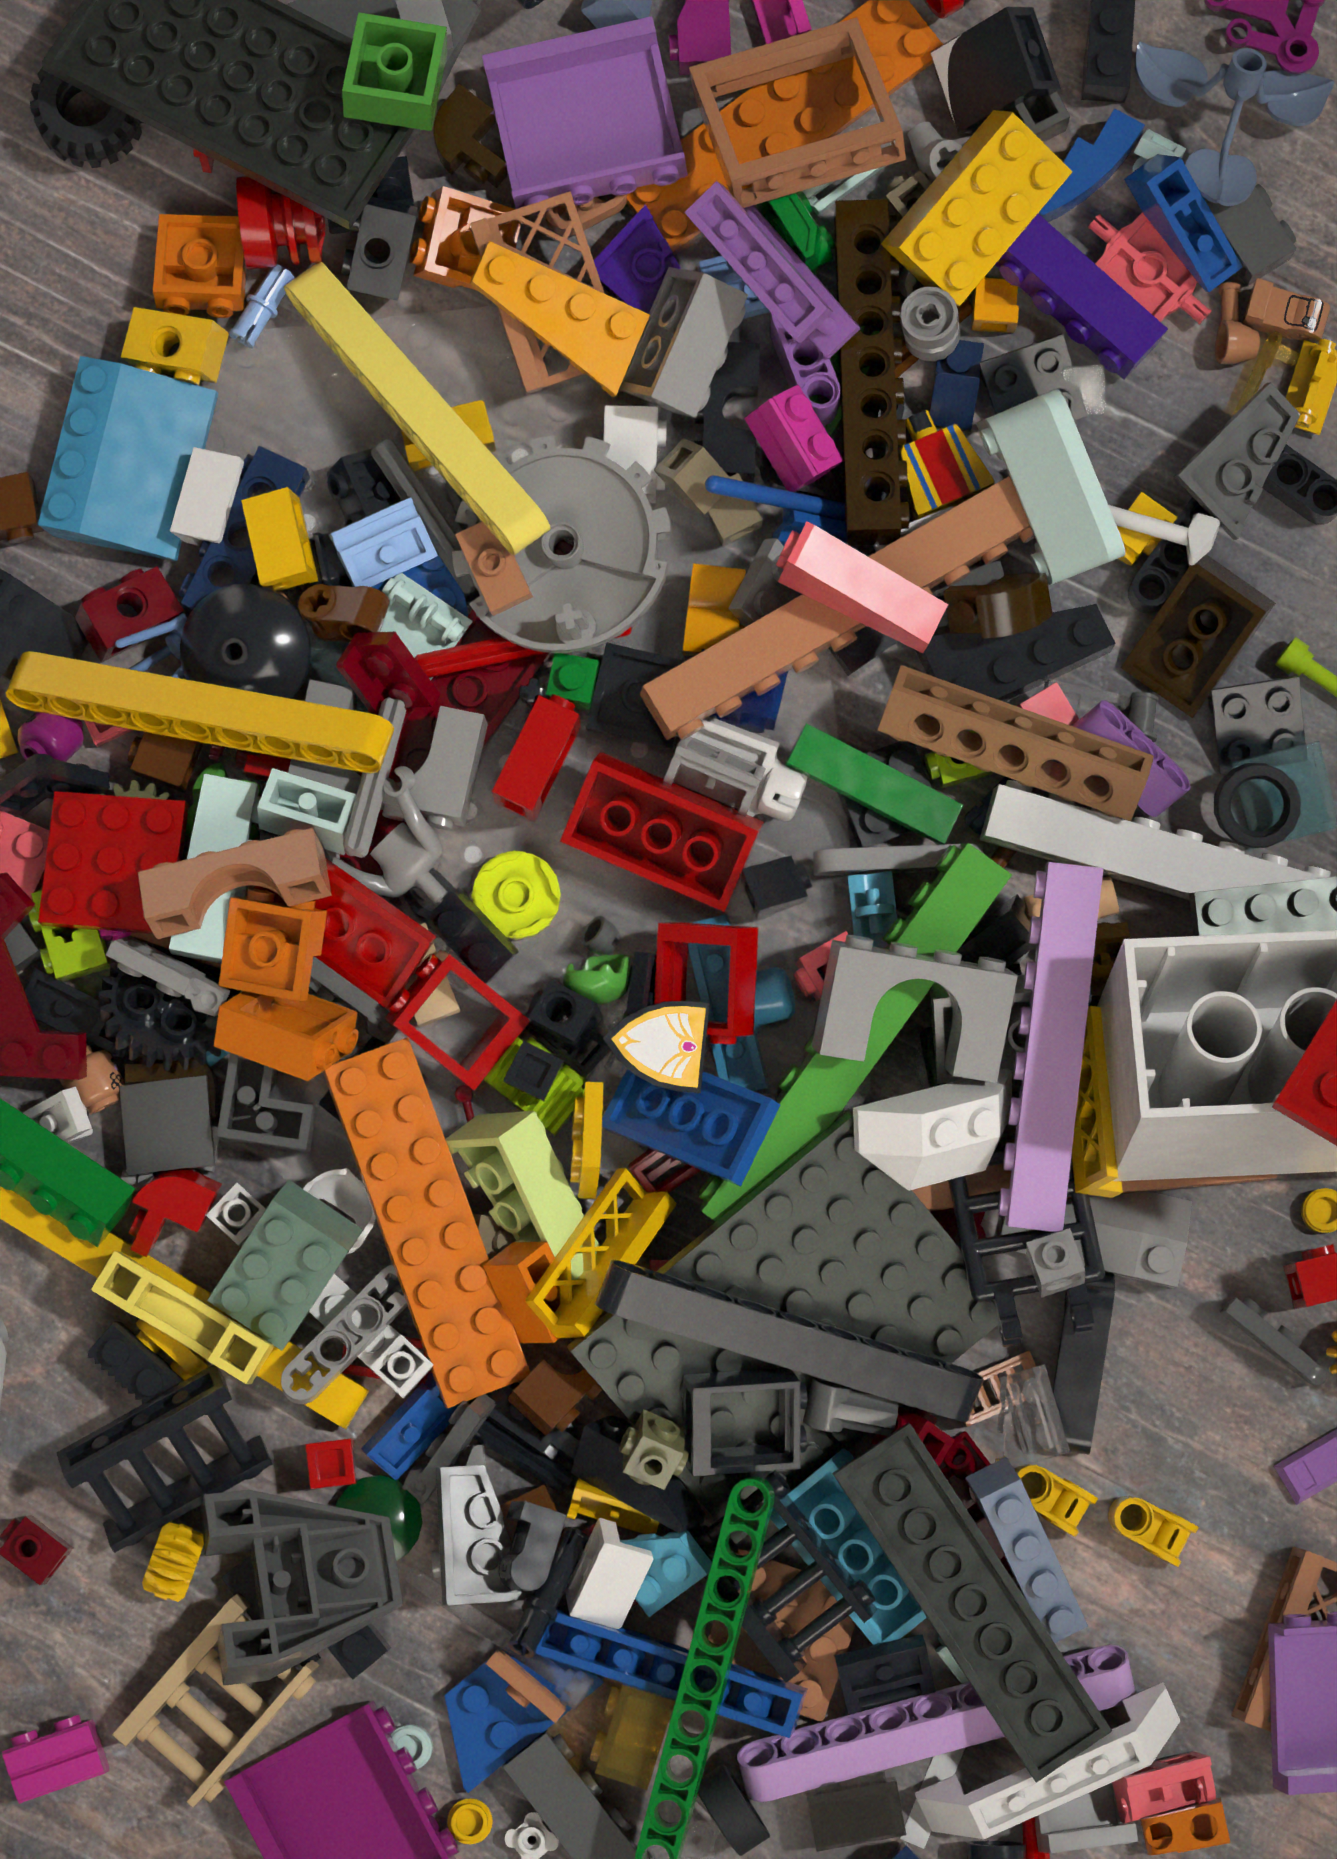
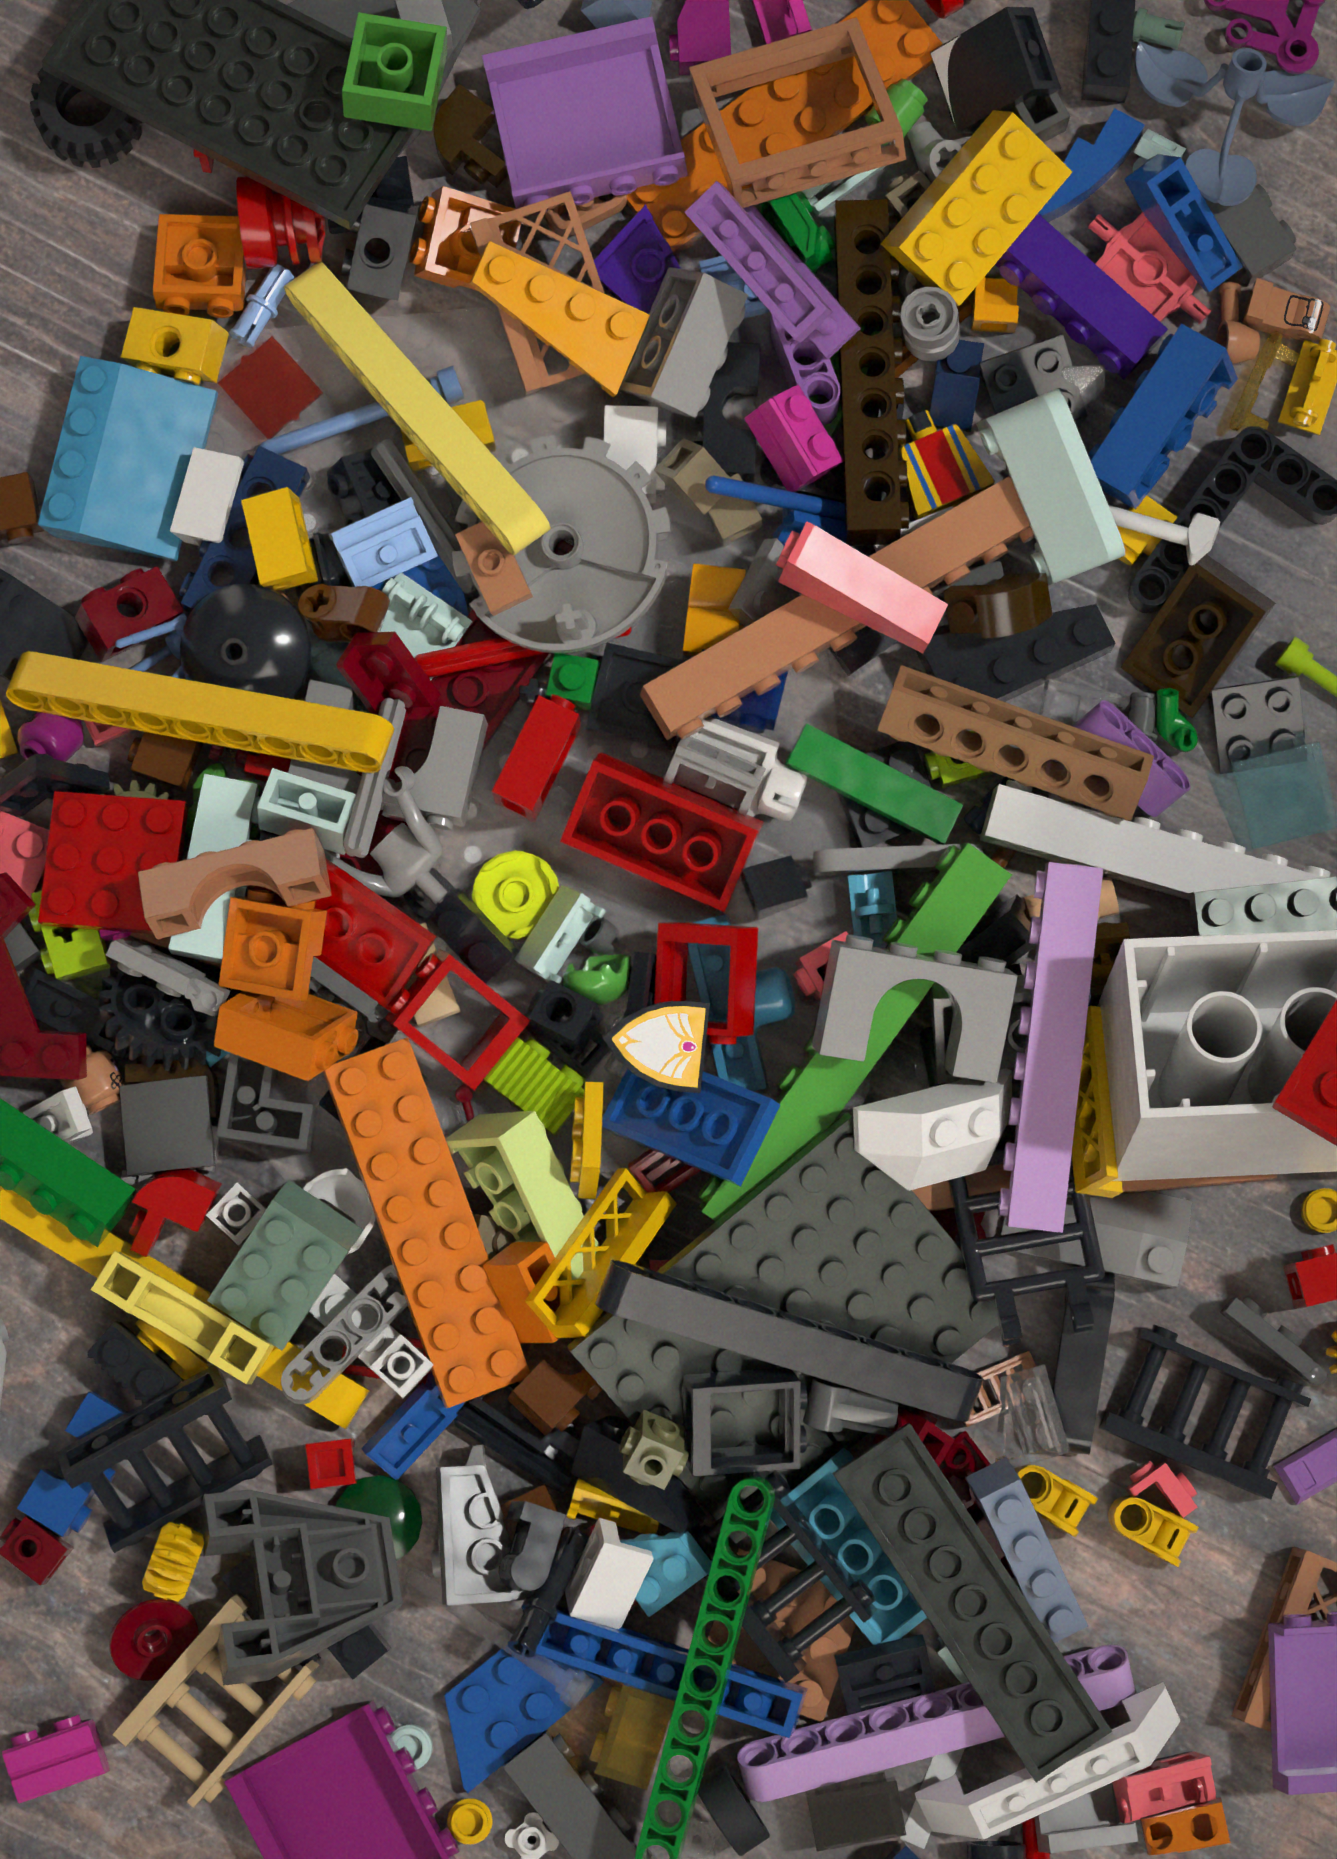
(50, 1496): none -> blue arch
(151, 1655): none -> dark red dish
(270, 388): none -> clear red piece
(444, 383): none -> medium blue piece
(446, 1450): dark grey hinge -> none
(525, 1687): nougat plate -> none
(533, 1071): black plate -> none
(557, 933): none -> light aqua hinge
(907, 104): none -> bright green brick
(1051, 704): coral tile -> none
(1055, 1262): light grey brick -> none
(1157, 29): none -> sand green pin
(1161, 414): none -> blue wedge
(1170, 1438): none -> black fence
(1172, 724): none -> green arm
(1175, 1489): none -> coral bracket
(1235, 462): dark grey wing -> none
(1289, 815): black tyre -> none

